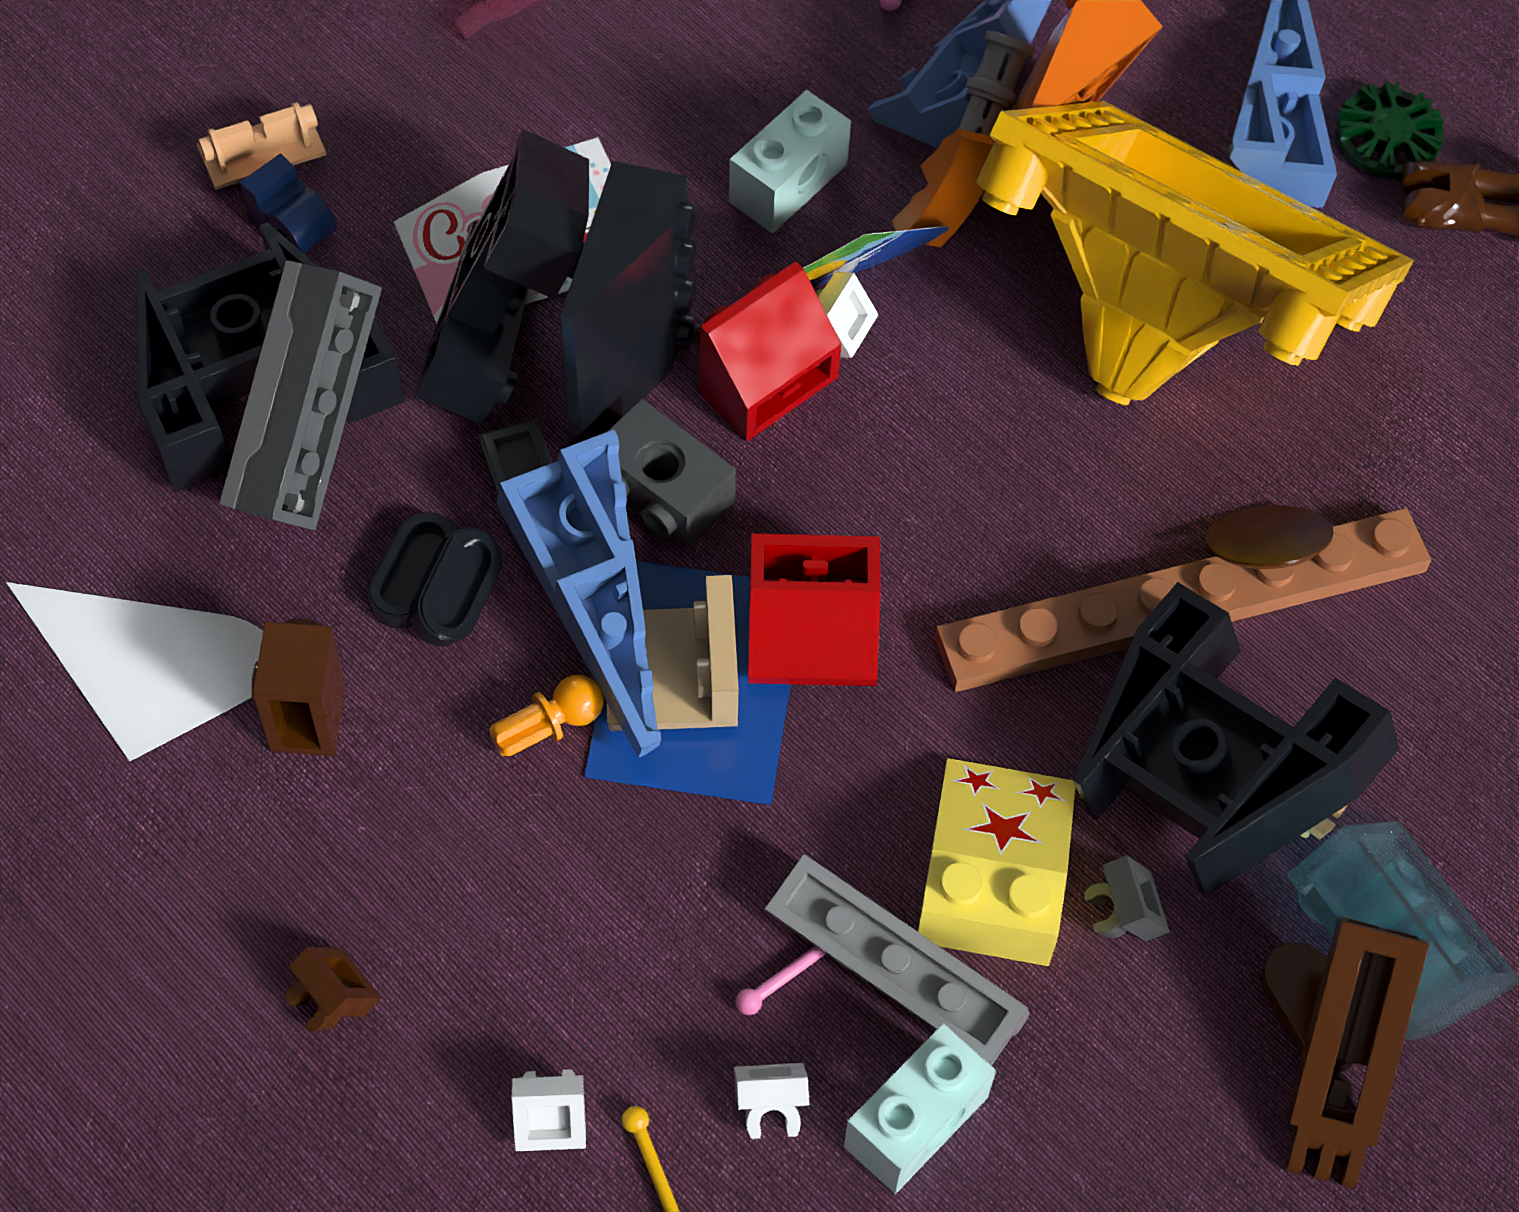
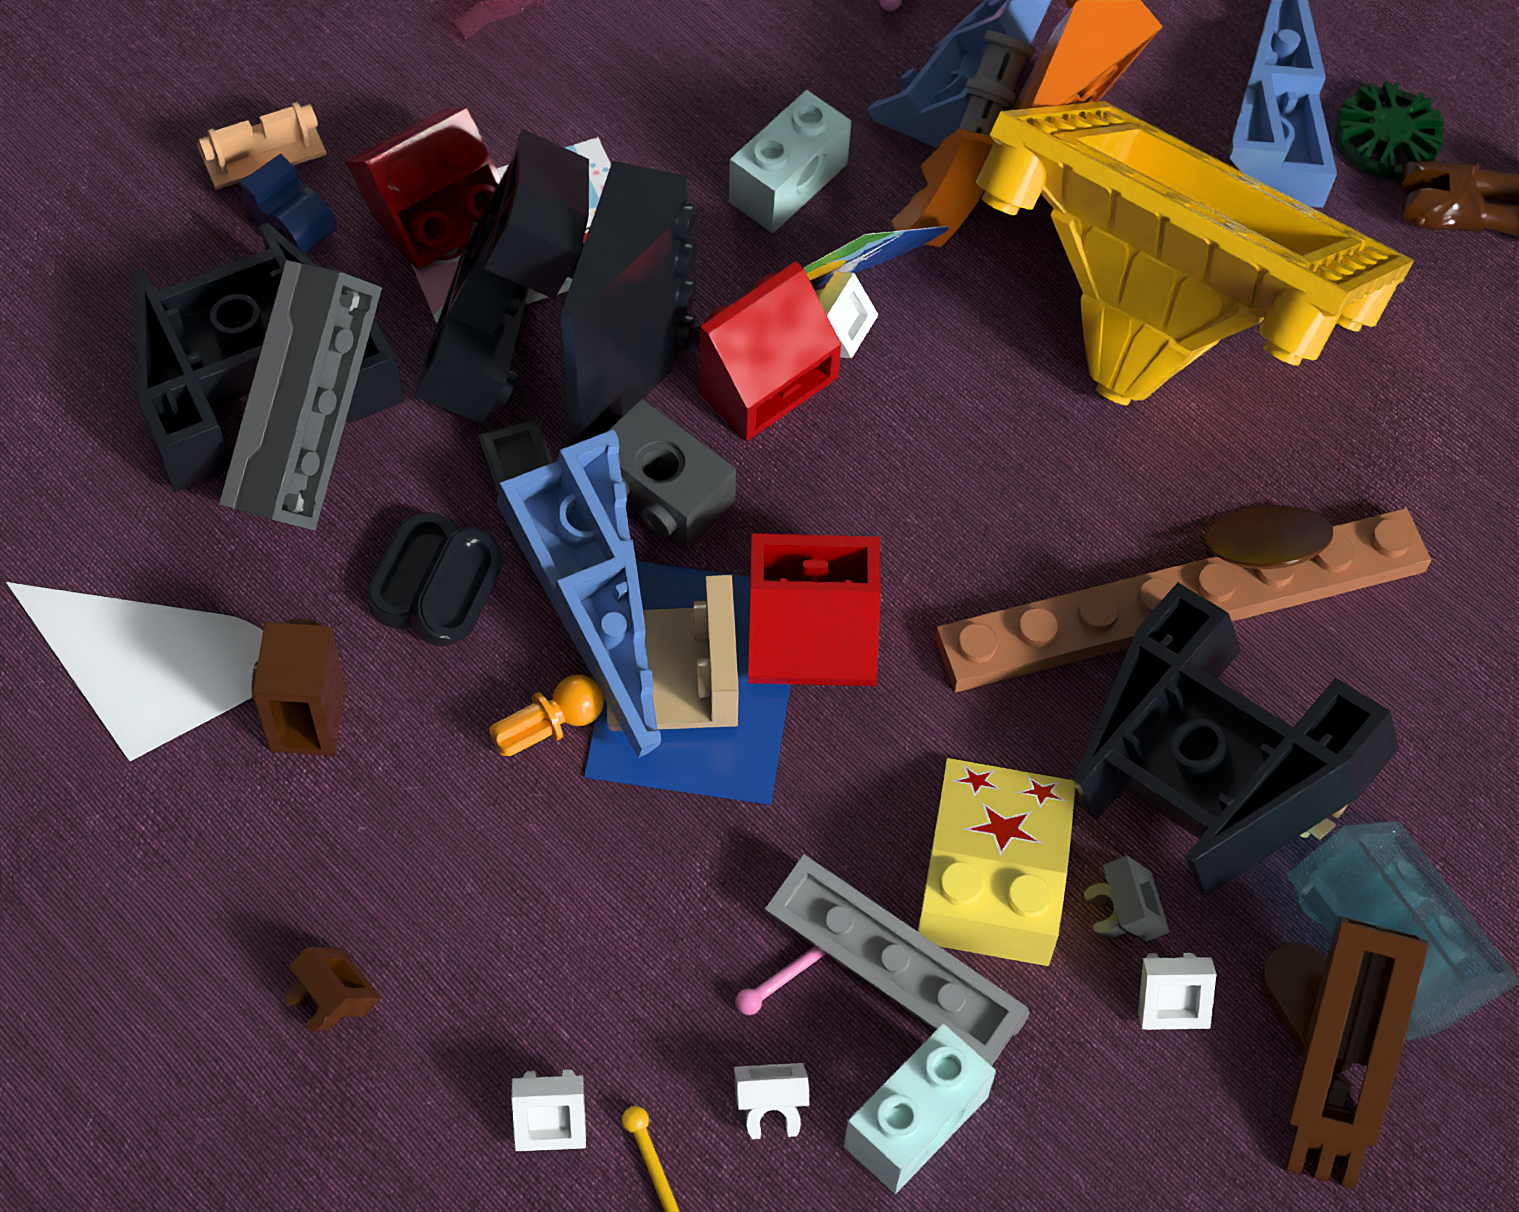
(428, 184): none -> red slope
(1176, 992): none -> white tile

